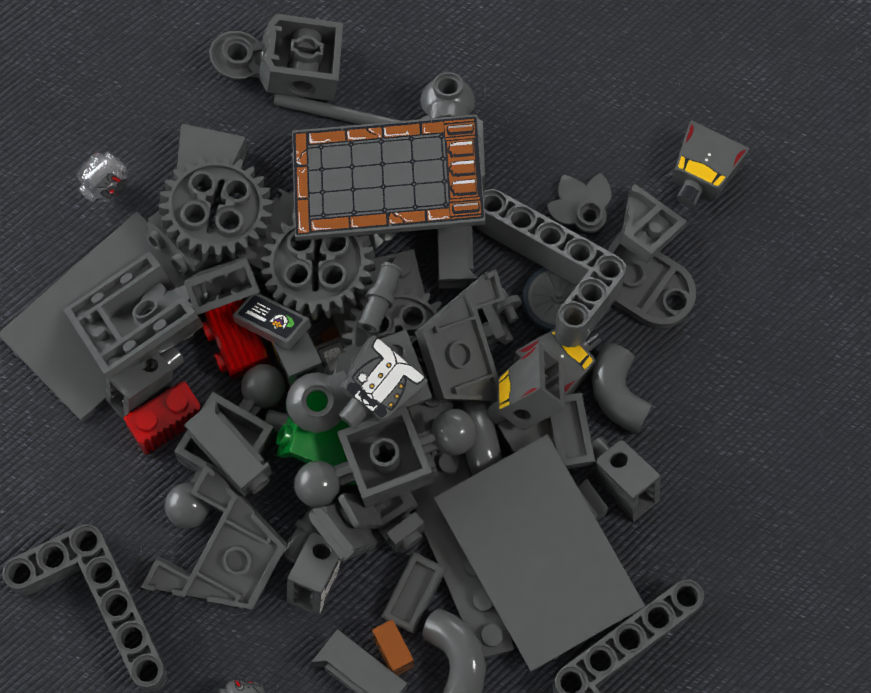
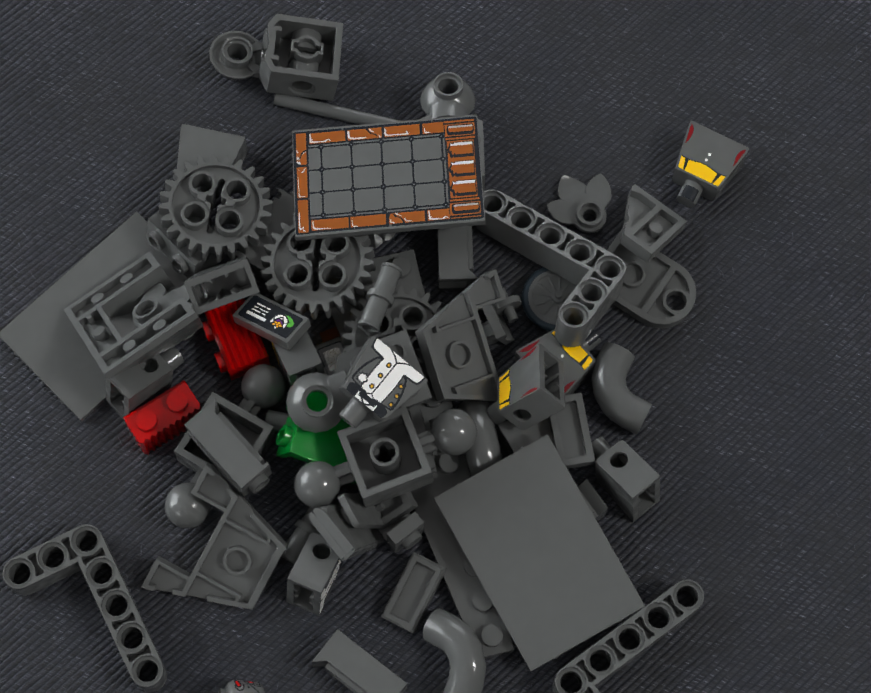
(102, 177): clear head -> none
(392, 648): dark orange piece -> none

